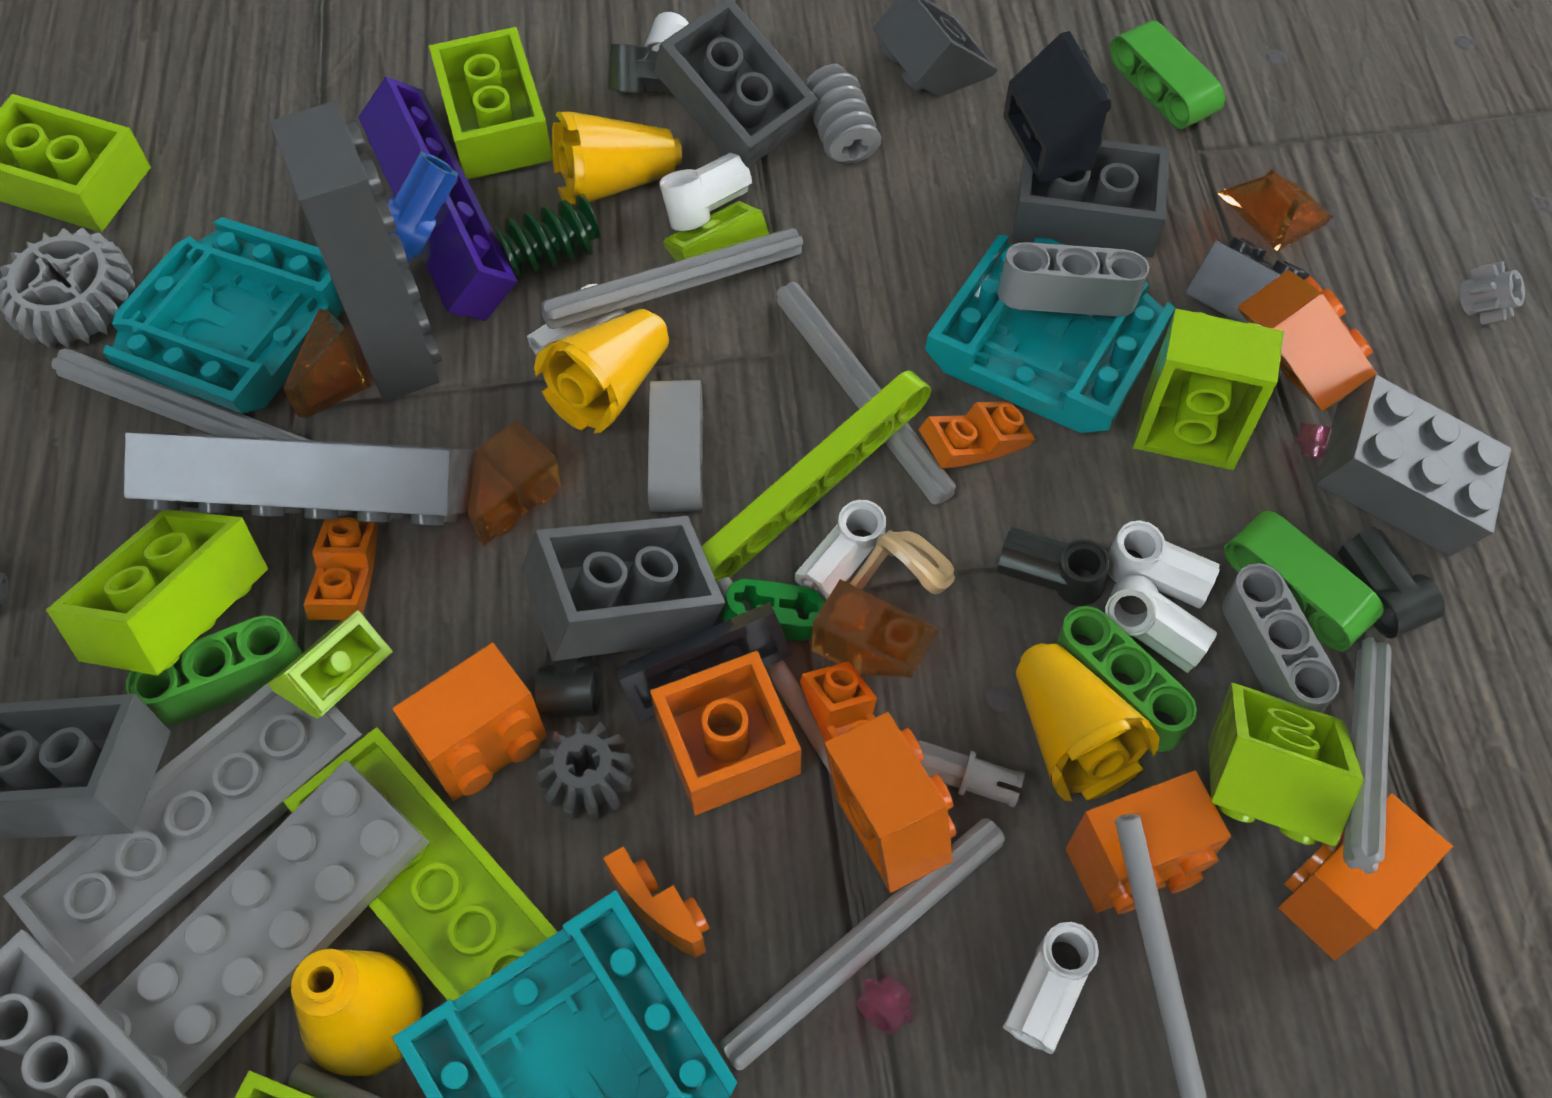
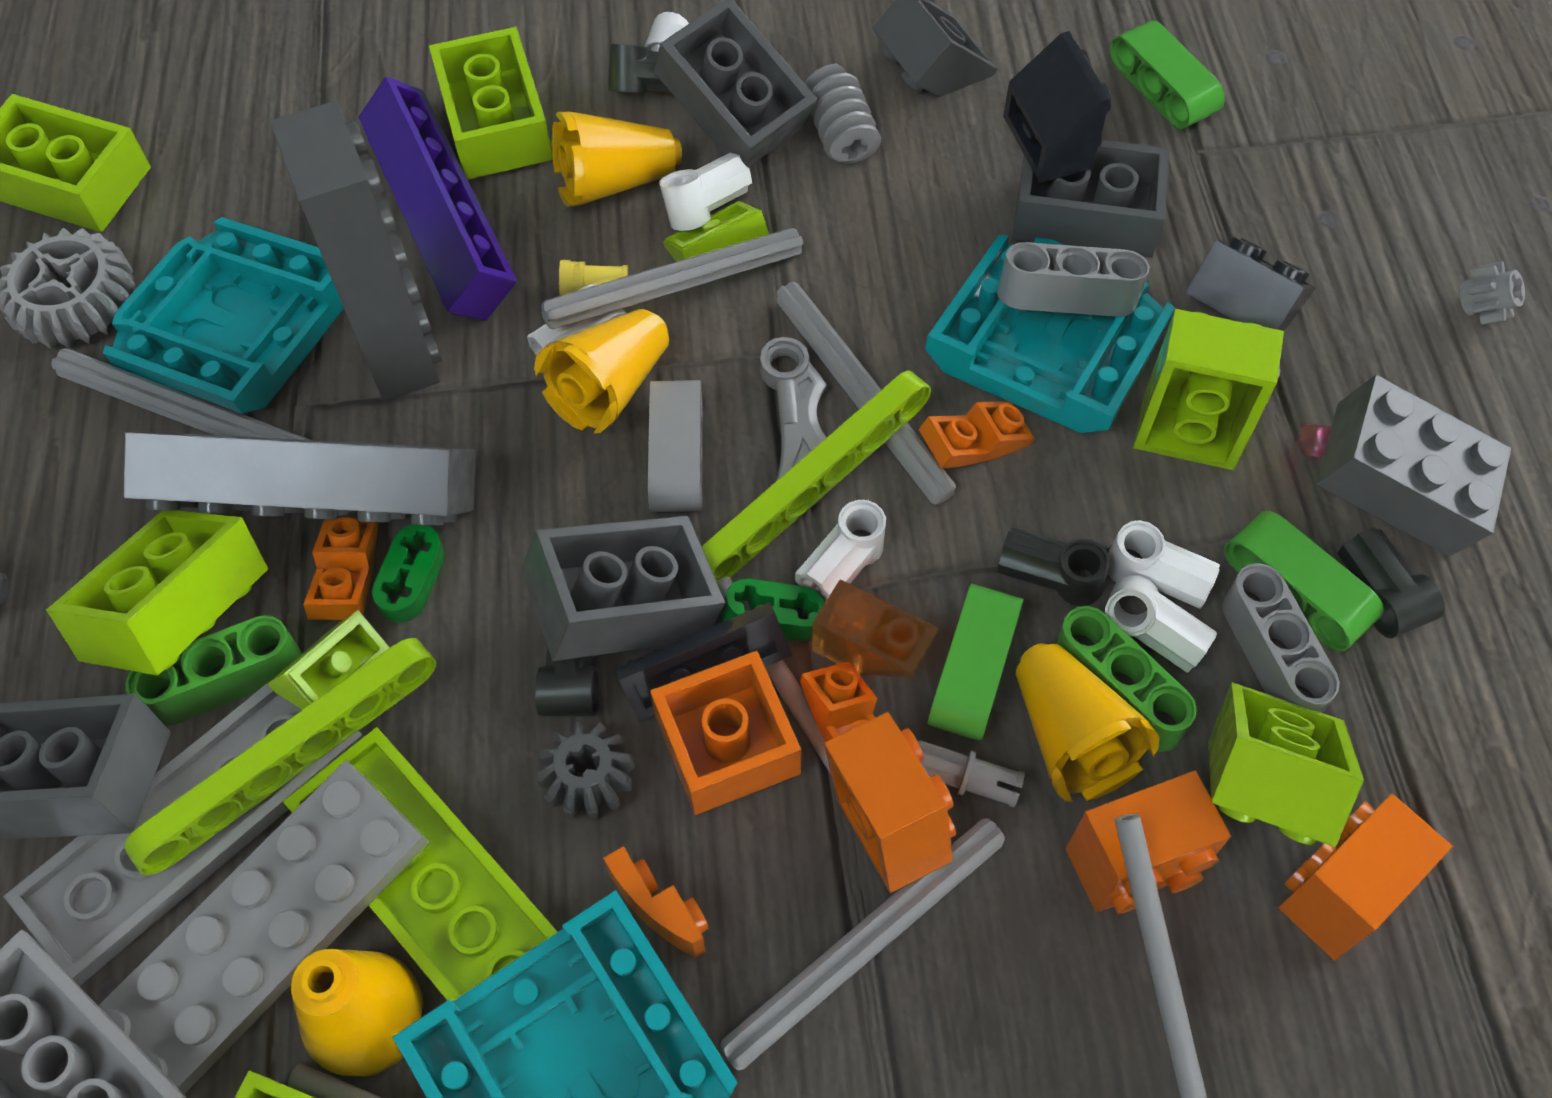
(278, 757): none -> lime beam
(325, 368): clear orange slope -> none
(400, 570): none -> green beam
(420, 200): blue piece -> none
(472, 722): orange brick -> none
(508, 480): clear orange slope -> none
(549, 236): dark green piece -> none
(577, 275): none -> light yellow pin
(797, 400): none -> light grey piece
(885, 1004): clear pink plate -> none
(920, 557): tan piece -> none
(975, 662): none -> bright green beam
(1050, 990): white piece -> none
(1277, 208): clear orange slope -> none
(1317, 346): orange brick -> none
(1370, 740): light grey axle -> none

